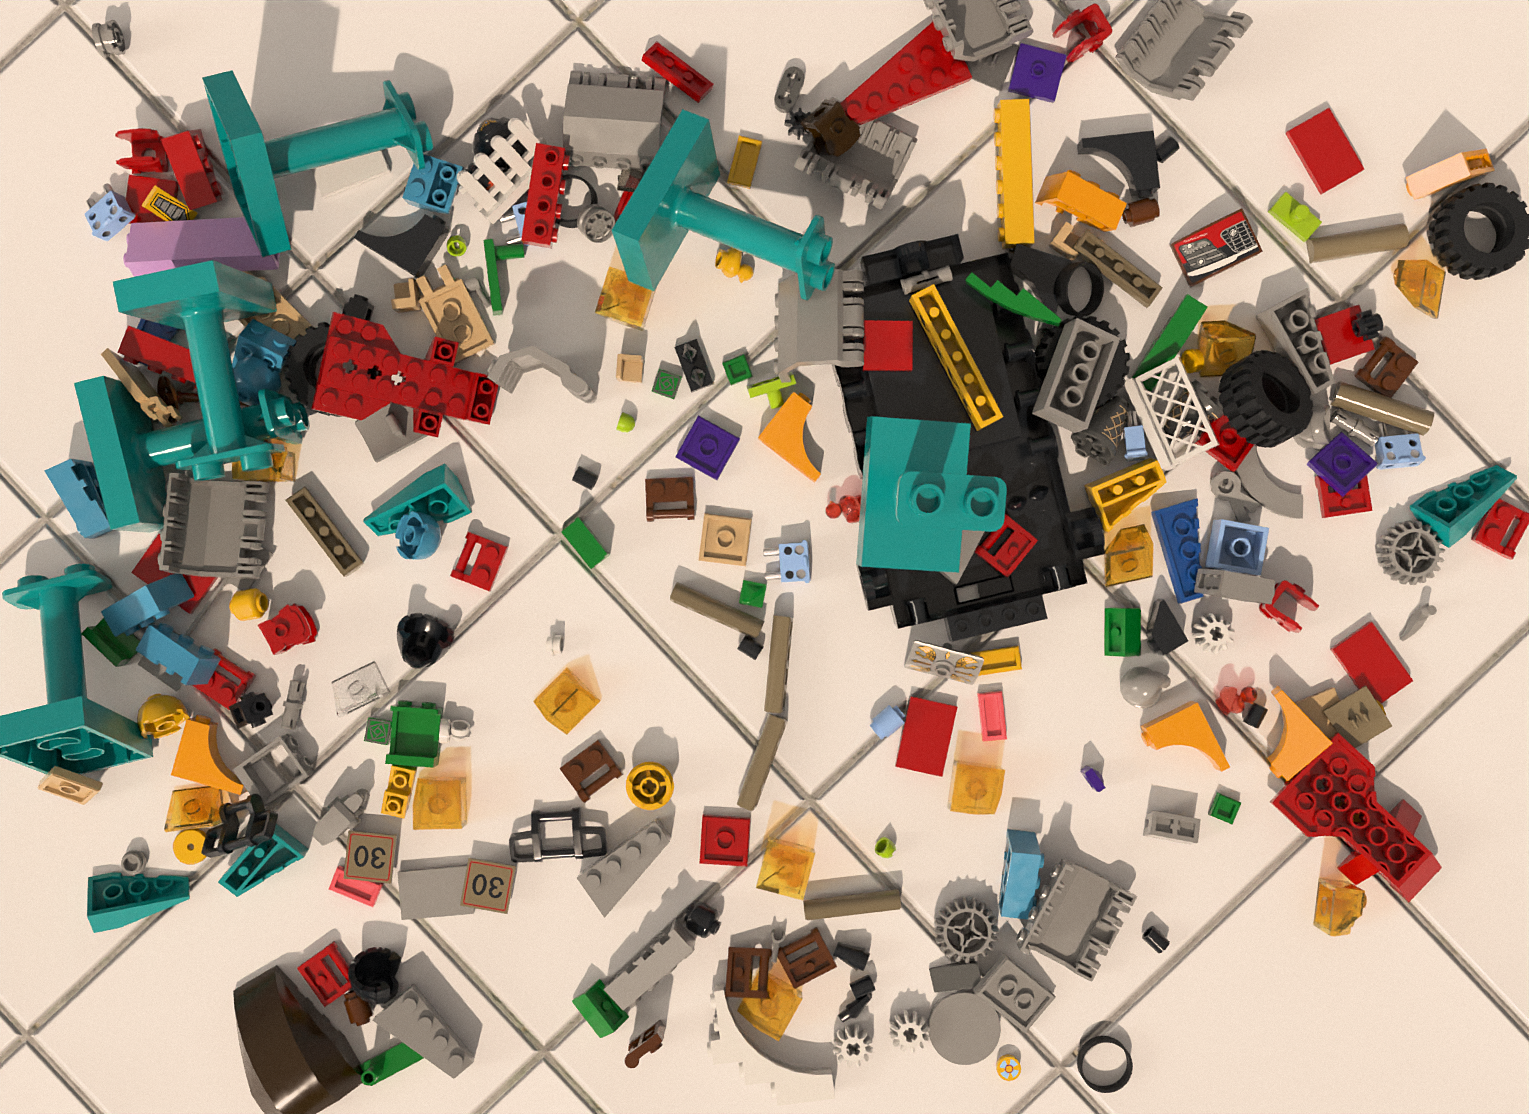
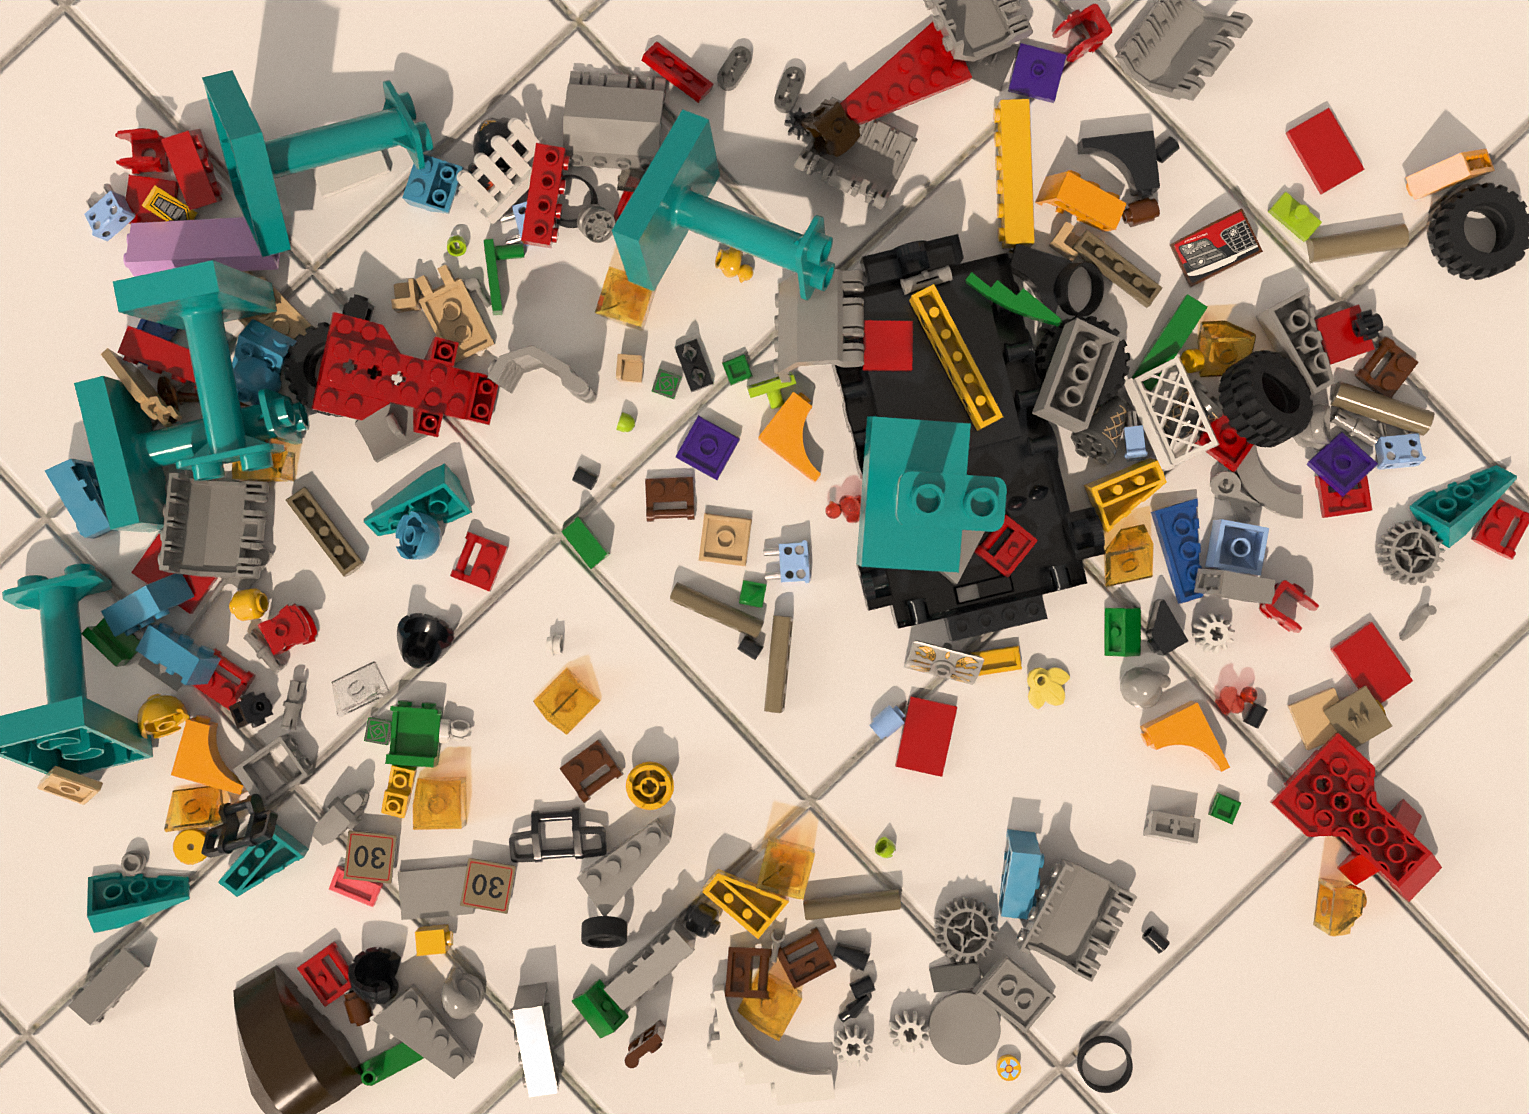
(107, 986): none -> light grey wedge
(108, 38): light grey wheel -> none
(264, 651): none -> light grey pin
(411, 249): black arch -> none
(433, 939): none -> yellow brick
(462, 994): none -> light grey piece
(535, 1040): none -> wedge
(604, 932): none -> black tyre
(724, 840): red tile -> none
(739, 71): none -> dark grey beam
(744, 162): yellow tile -> none
(744, 902): none -> yellow wedge
(762, 762): dark tan brick -> none
(975, 788): clear yellow slope -> none
(992, 716): coral tile -> none
(1050, 687): none -> light yellow plate
(1094, 778): dark purple tile -> none
(1299, 741): light orange arch -> none
(1421, 284): clear yellow slope -> none

